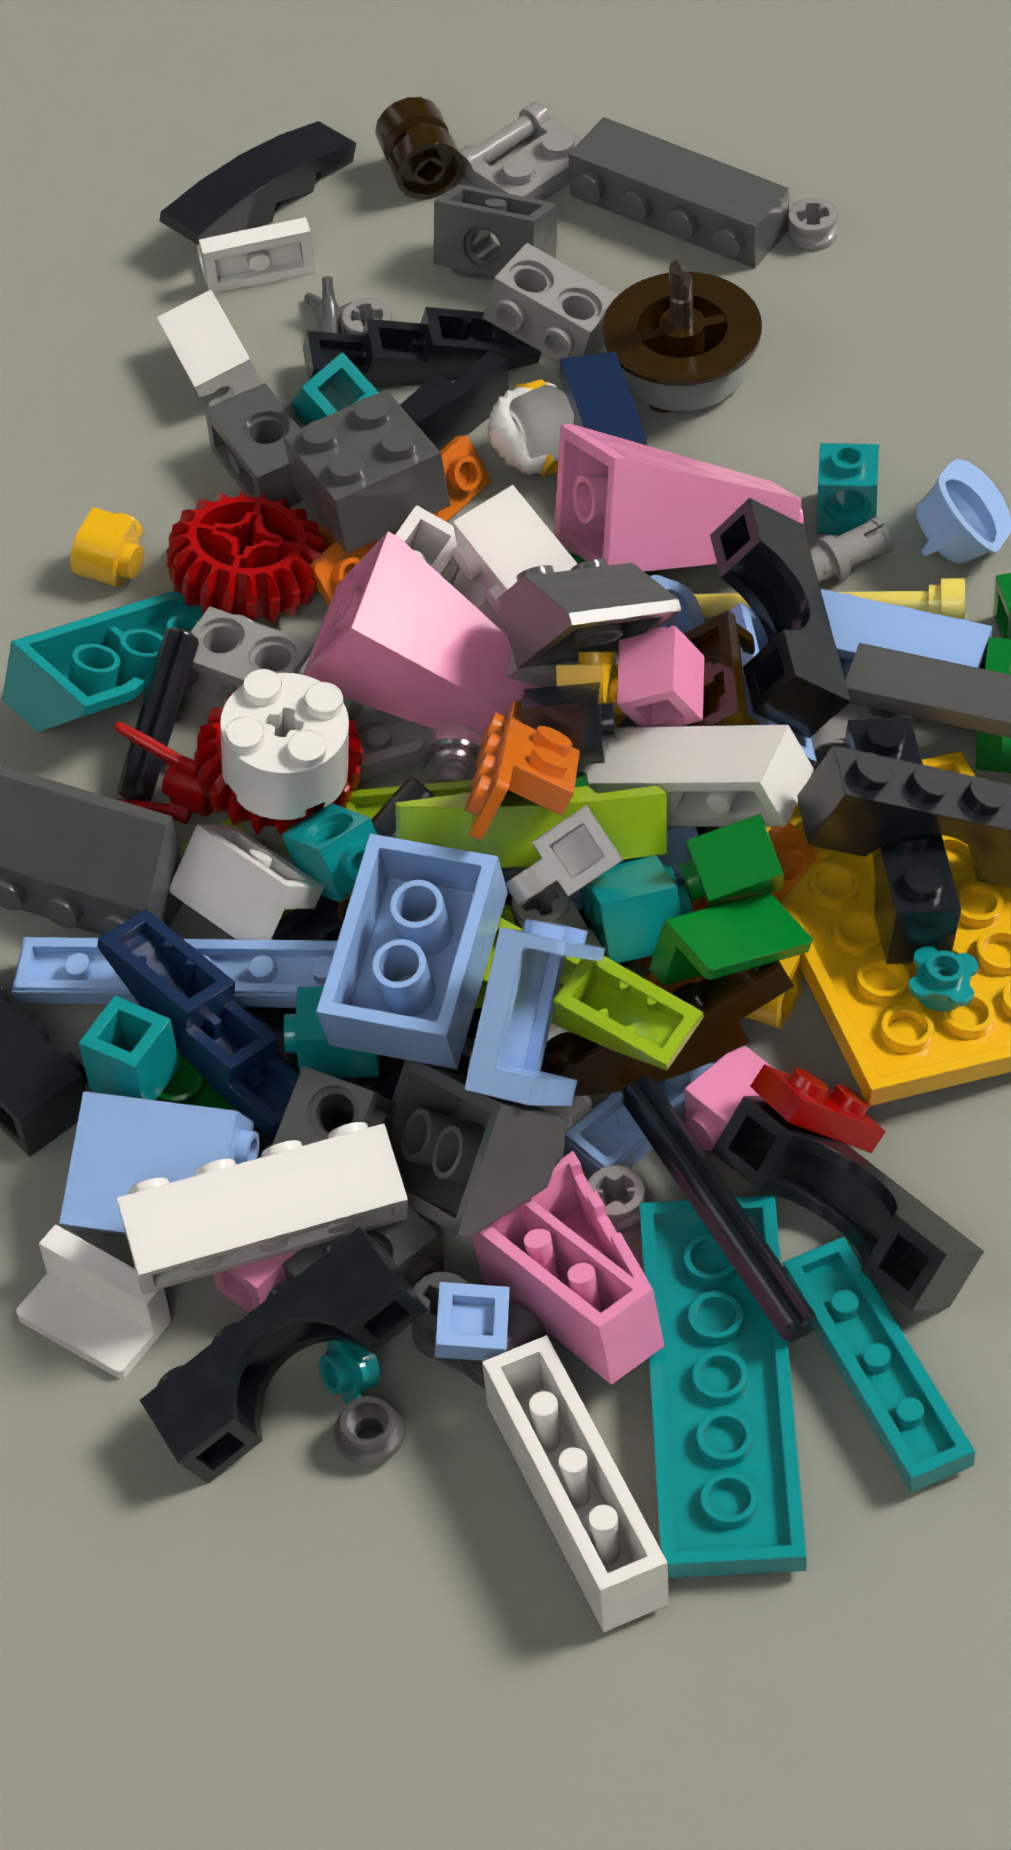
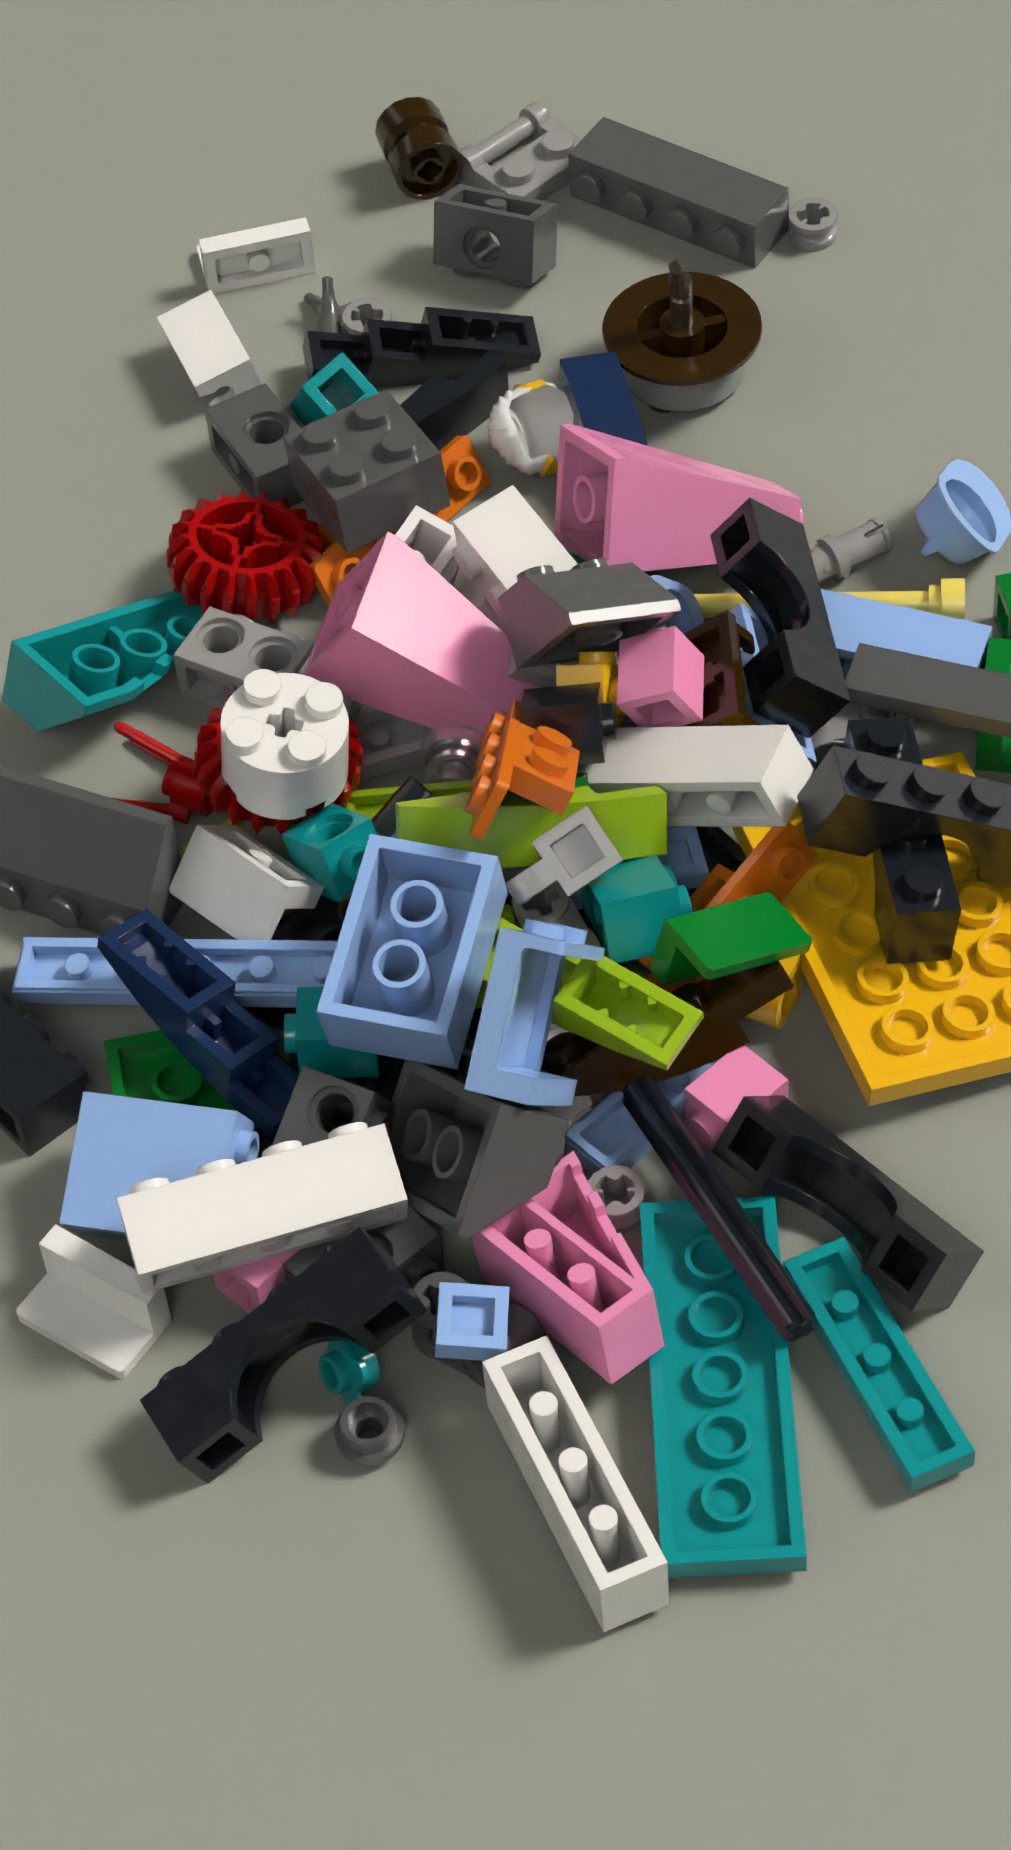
(107, 548): yellow plate -> none
(129, 1051): teal brick -> none
(158, 712): black axle -> none
(250, 185): black slope -> none
(548, 305): light grey brick -> none
(732, 863): green brick -> none
(811, 1105): red plate -> none
(846, 486): teal brick -> none
(943, 978): teal plate -> none

